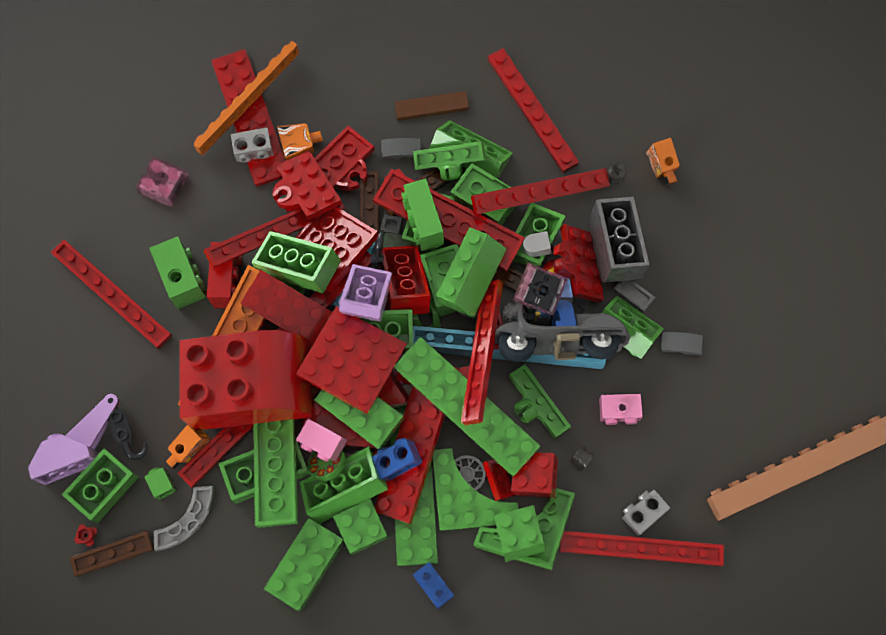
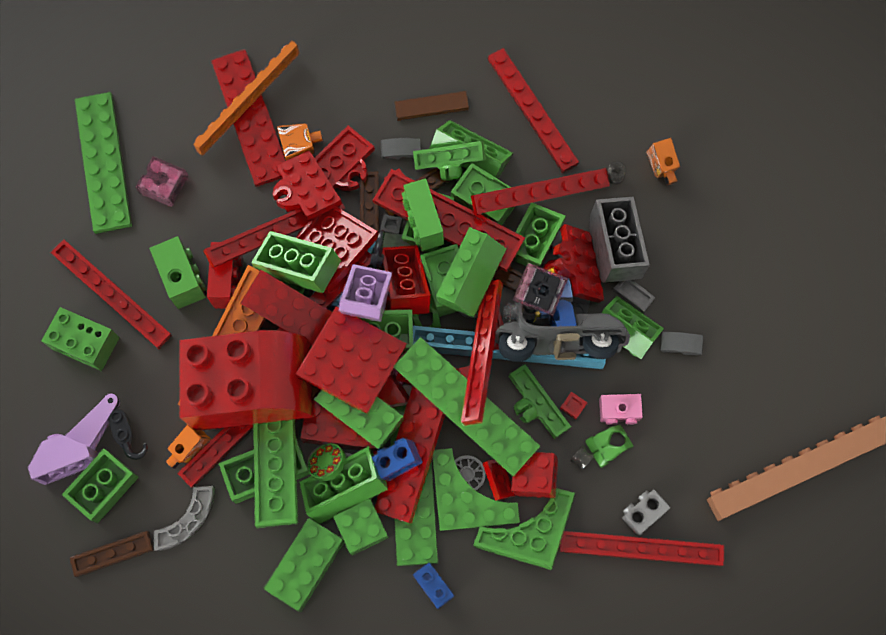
(80, 339): none -> bright green piece
(82, 530): red plate -> none
(103, 163): none -> bright green plate
(160, 483): bright green brick -> none
(252, 140): light grey brick -> none
(321, 440): bright pink brick -> none
(519, 533): bright green brick -> none
(537, 244): light grey piece -> none
(573, 405): none -> red plate
(602, 448): none -> bright green piece

